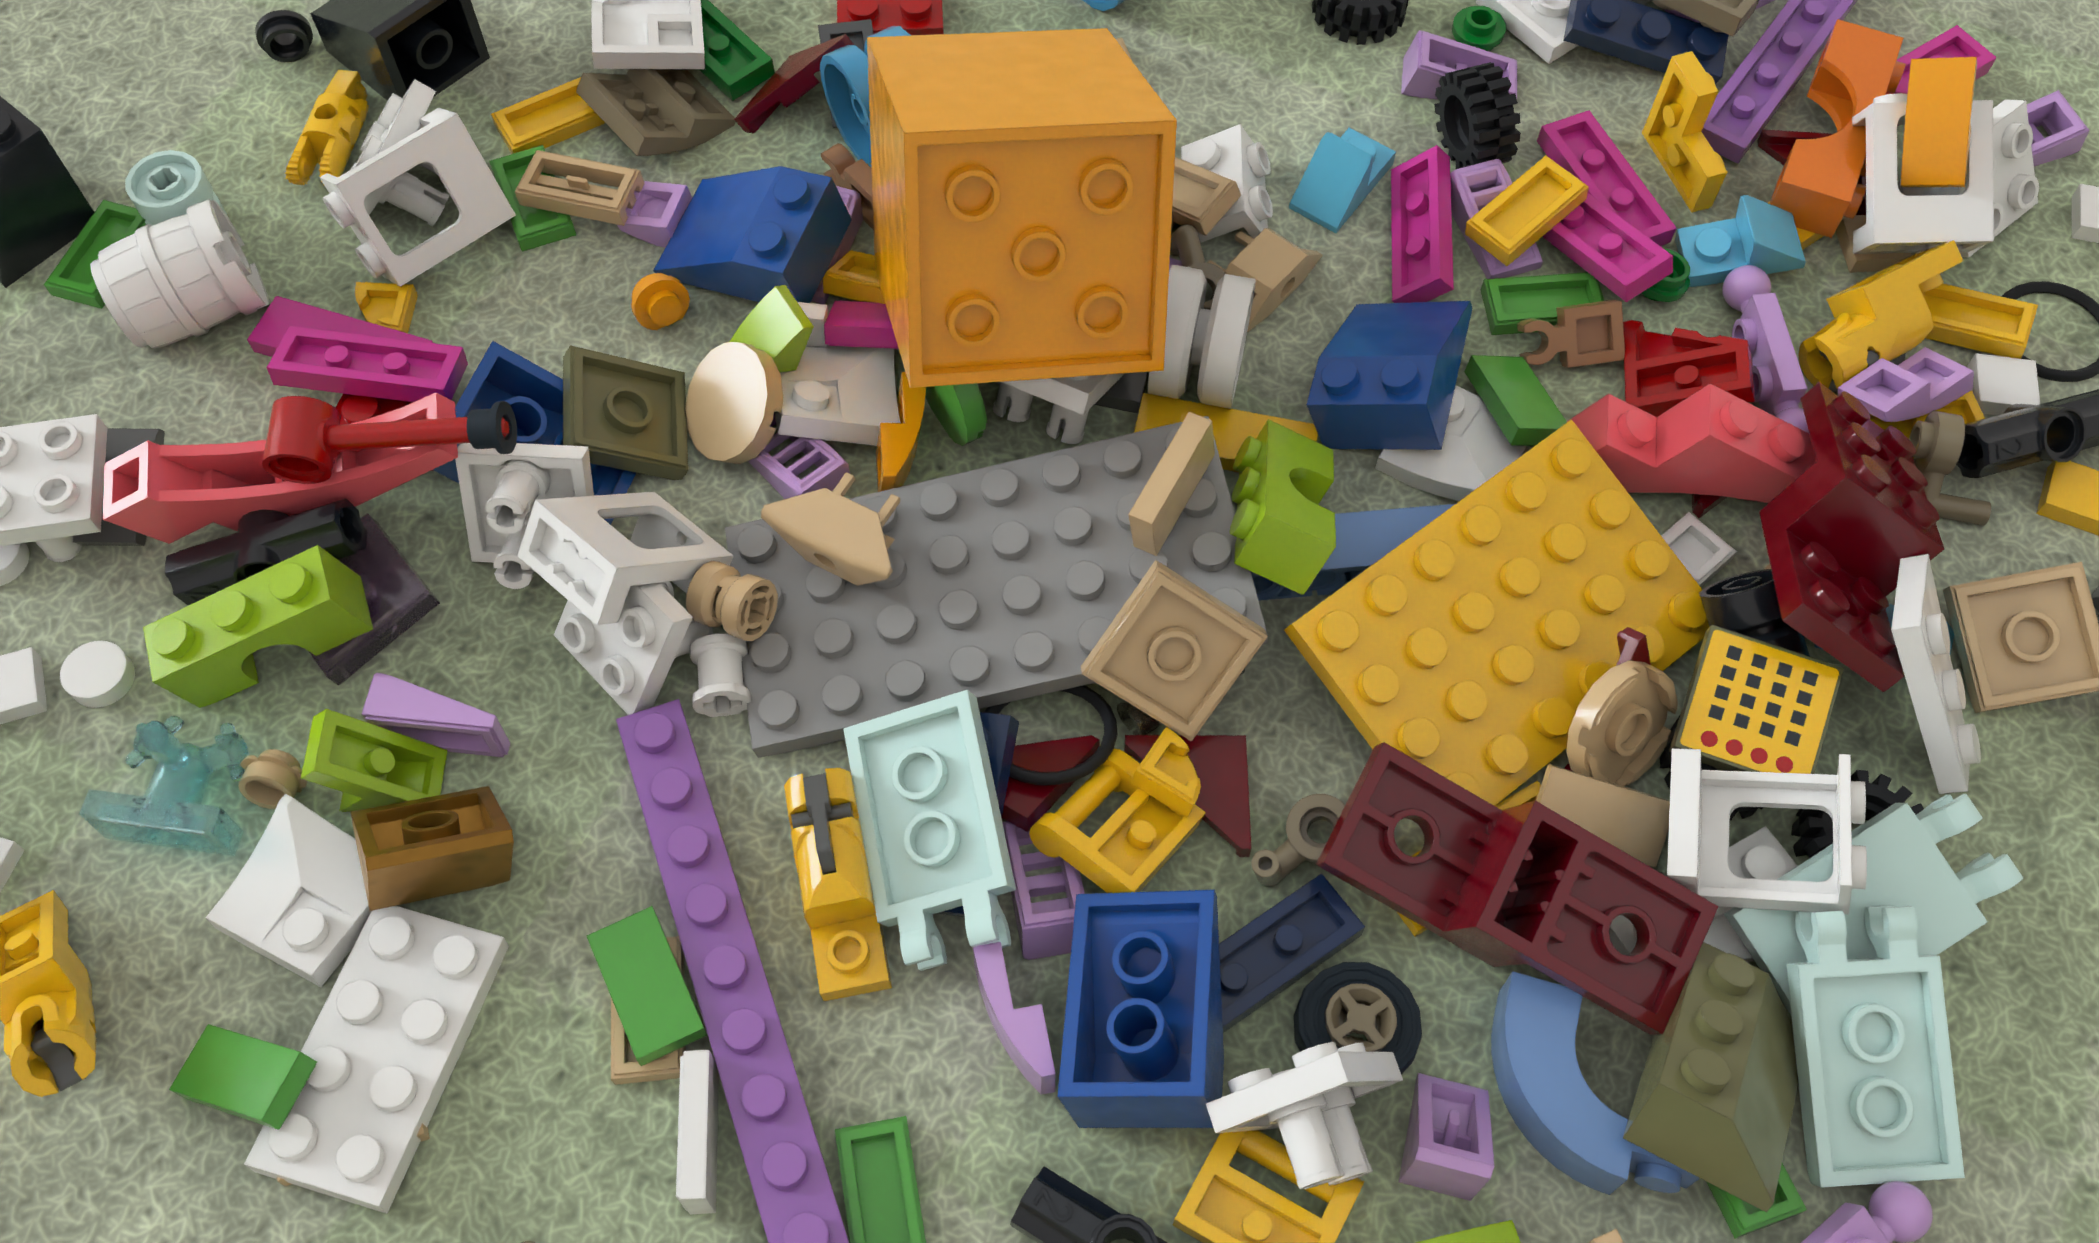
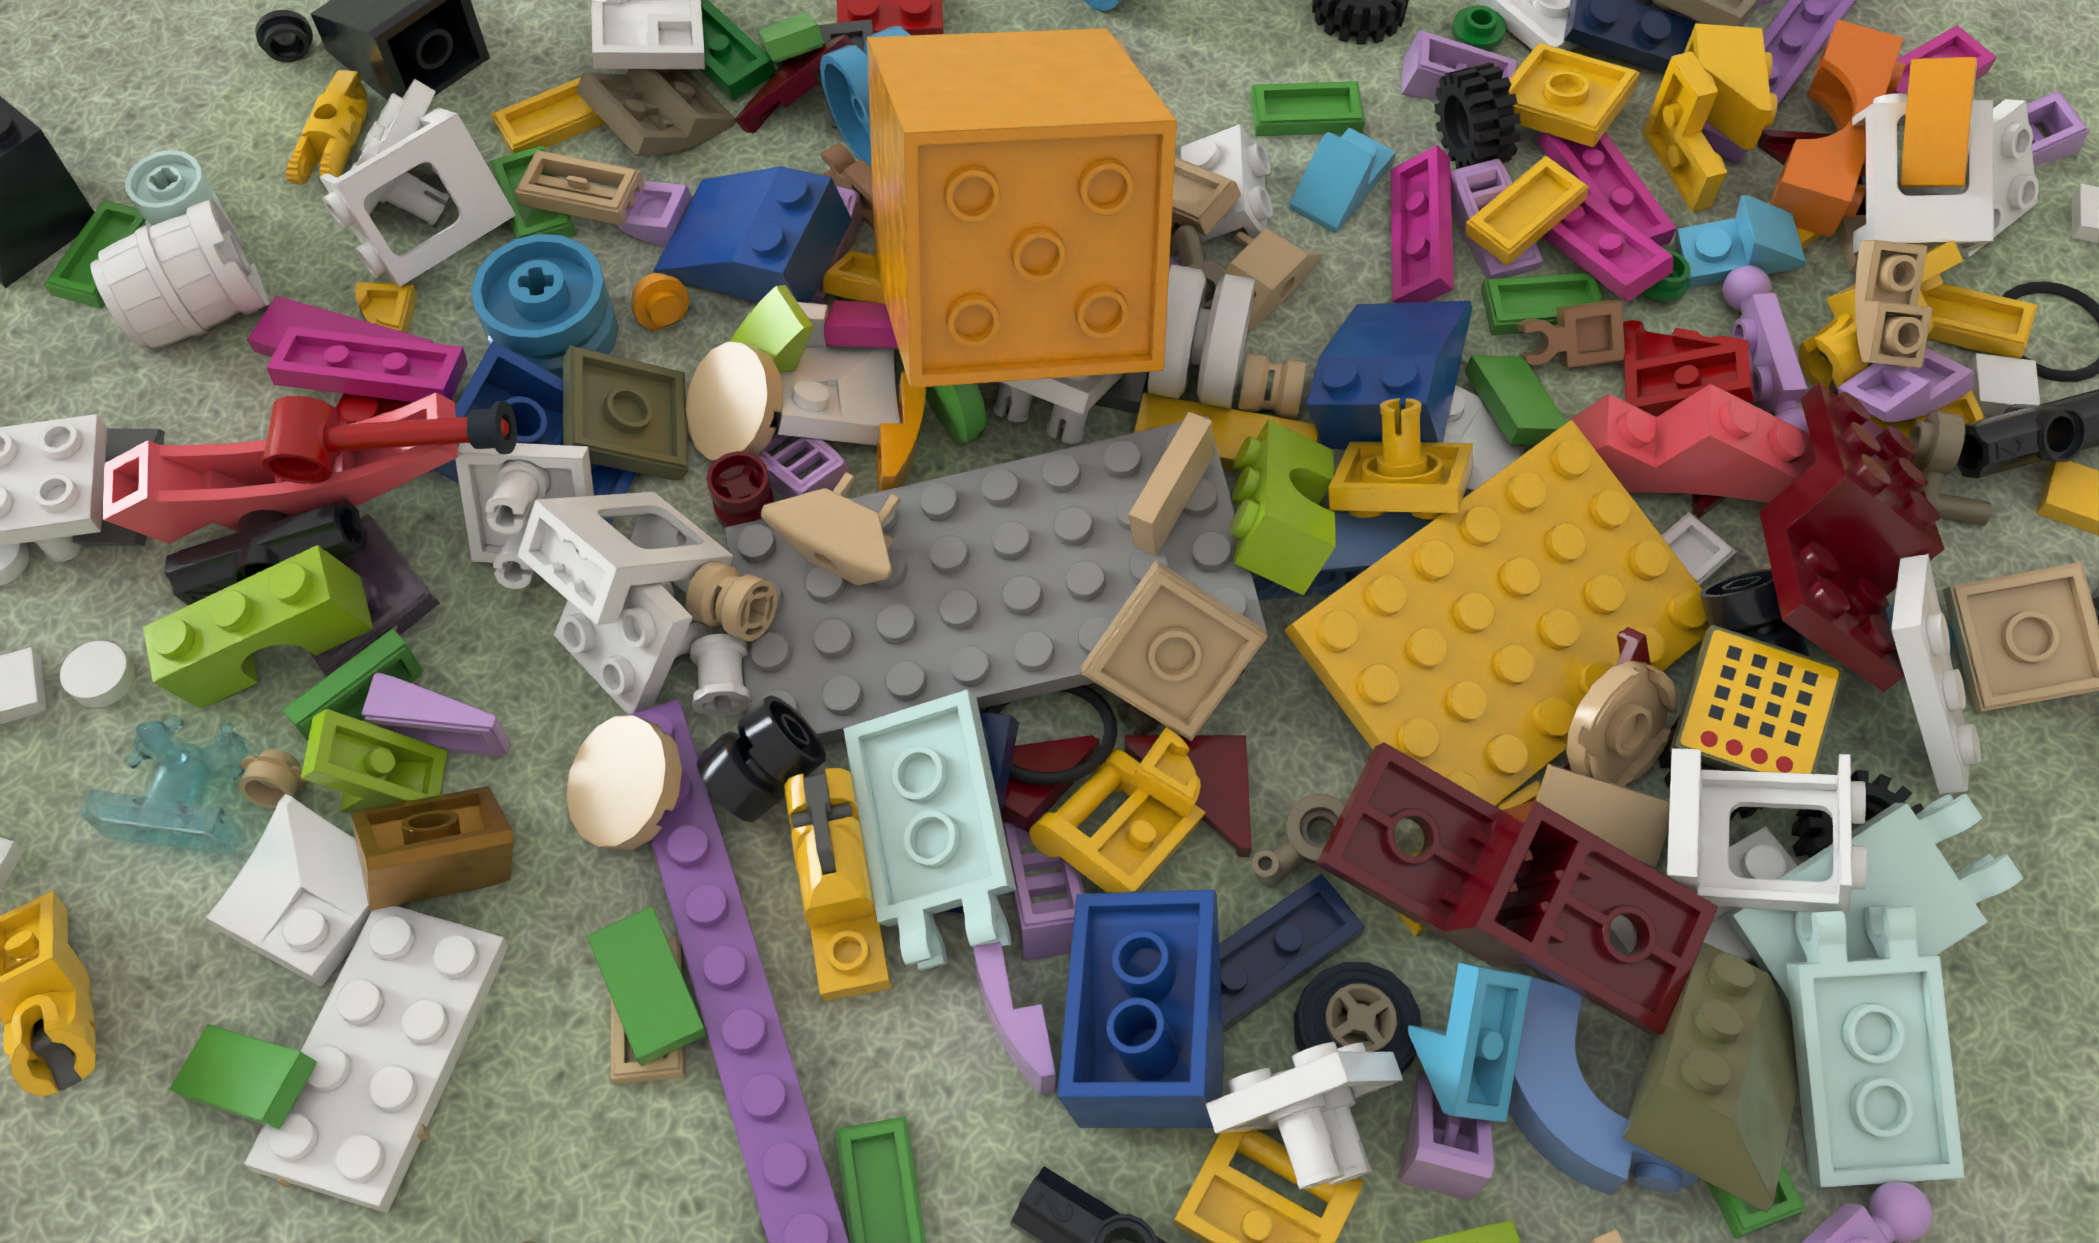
(349, 685): none -> bright green tile
(544, 297): none -> dark azure wheel
(623, 783): none -> tile
(697, 1132): white tile -> none
(739, 488): none -> dark red wheel
(751, 767): none -> black wheel
(790, 37): none -> bright green tile
(1285, 389): none -> tan wheel
(1306, 108): none -> bright green tile
(1401, 470): none -> yellow plate
(1478, 1053): none -> medium azure slope
(1570, 93): none -> yellow tile
(1741, 74): none -> yellow slope
(1886, 300): none -> tan slope

